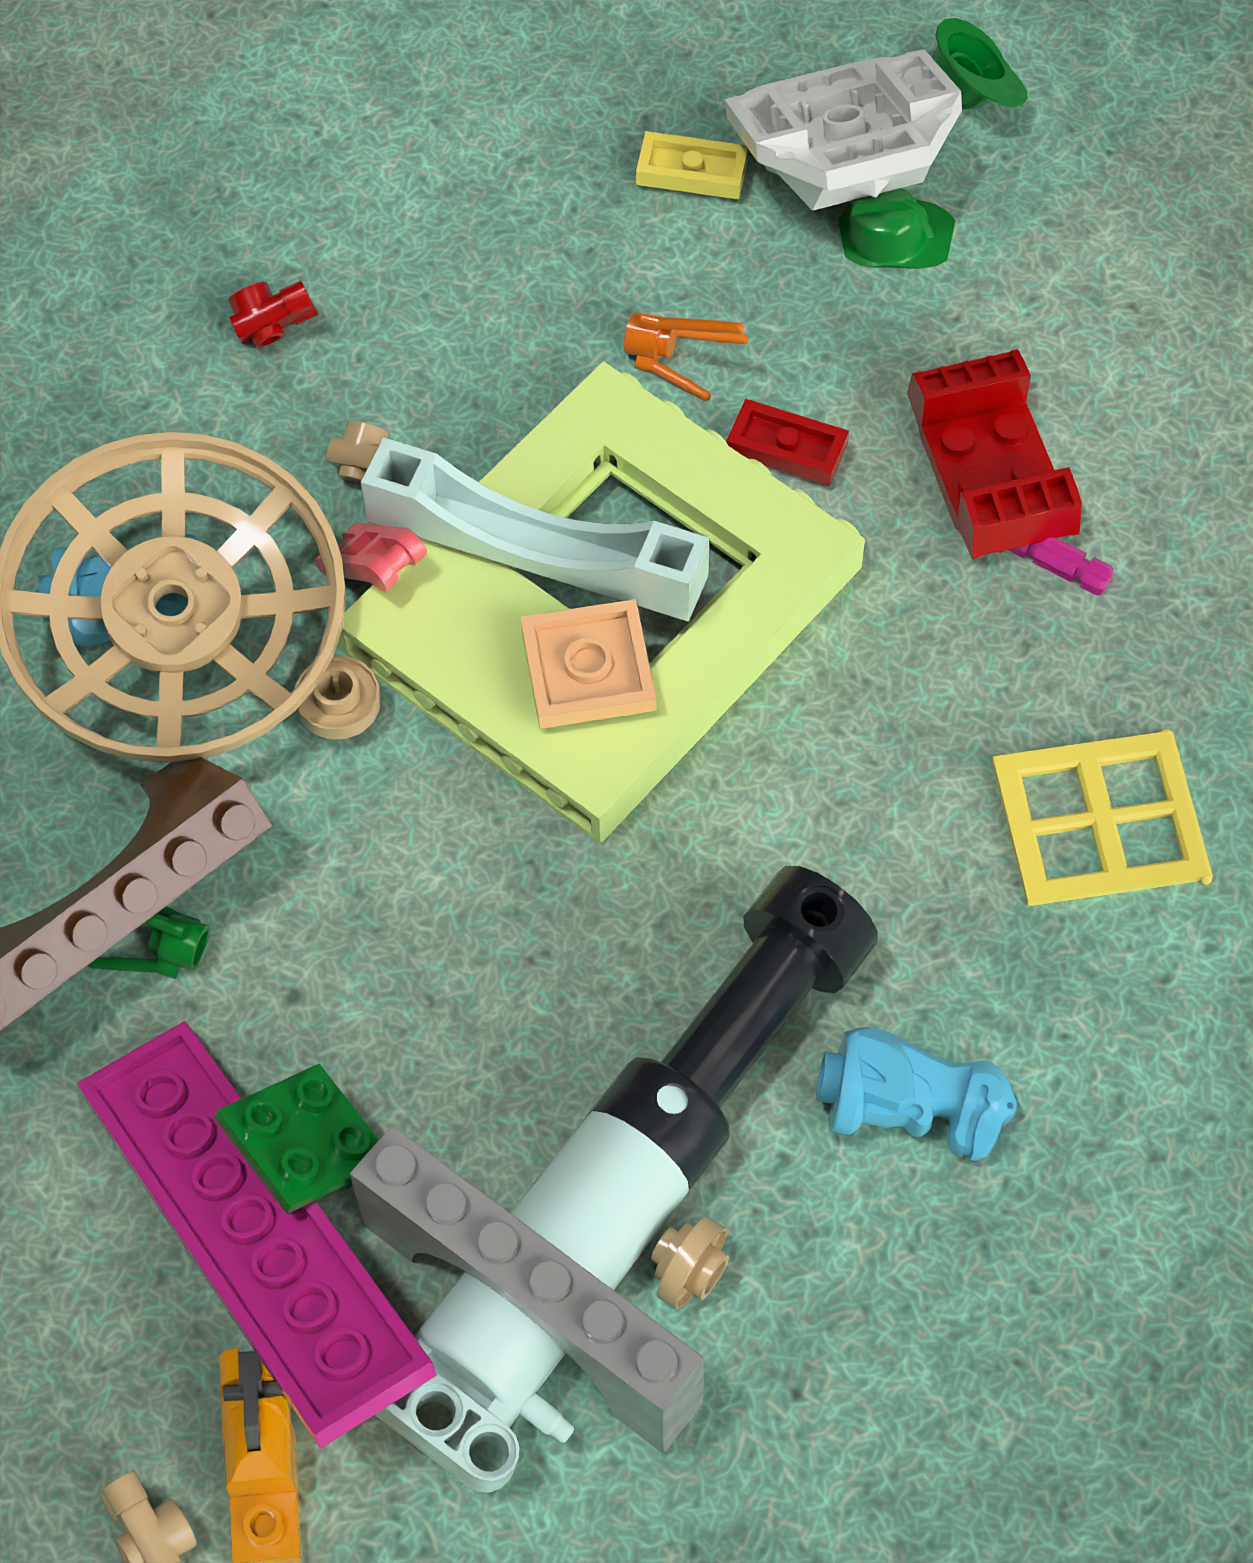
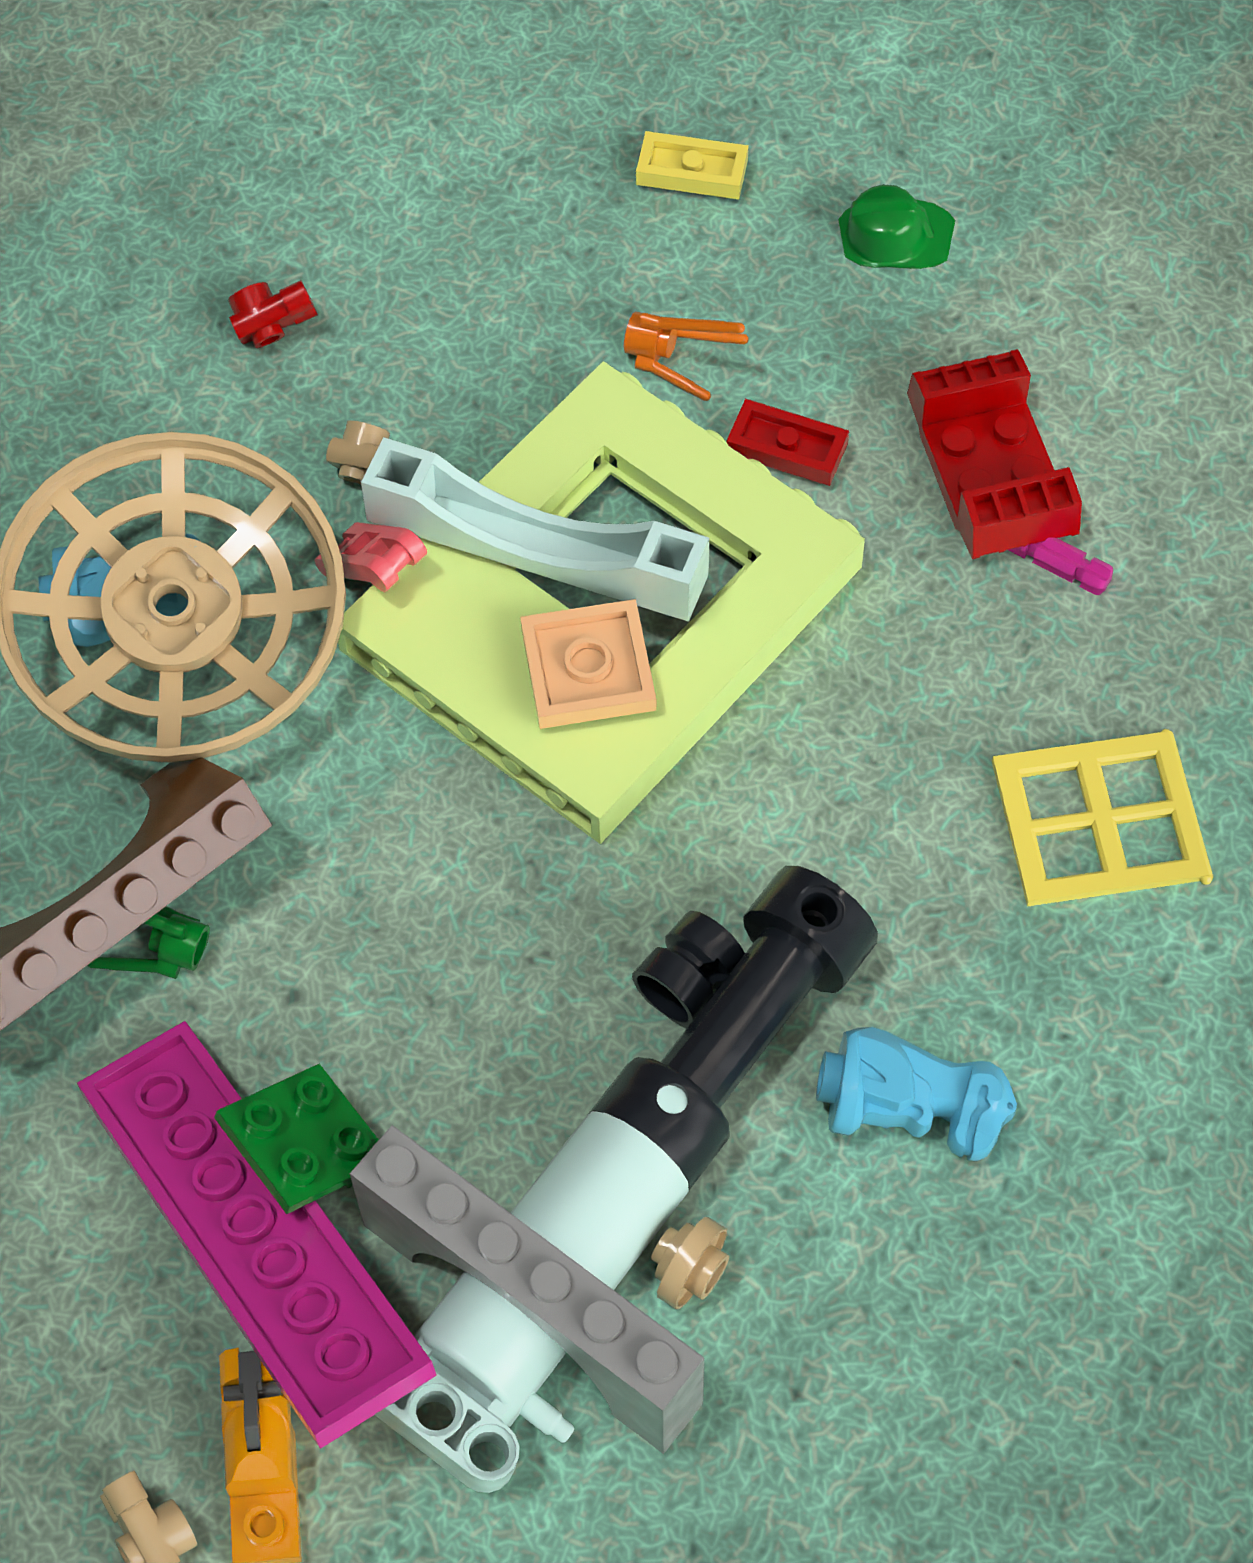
(343, 700): tan plate -> none
(685, 973): none -> black wheel
(850, 126): white piece -> none
(976, 65): green piece -> none

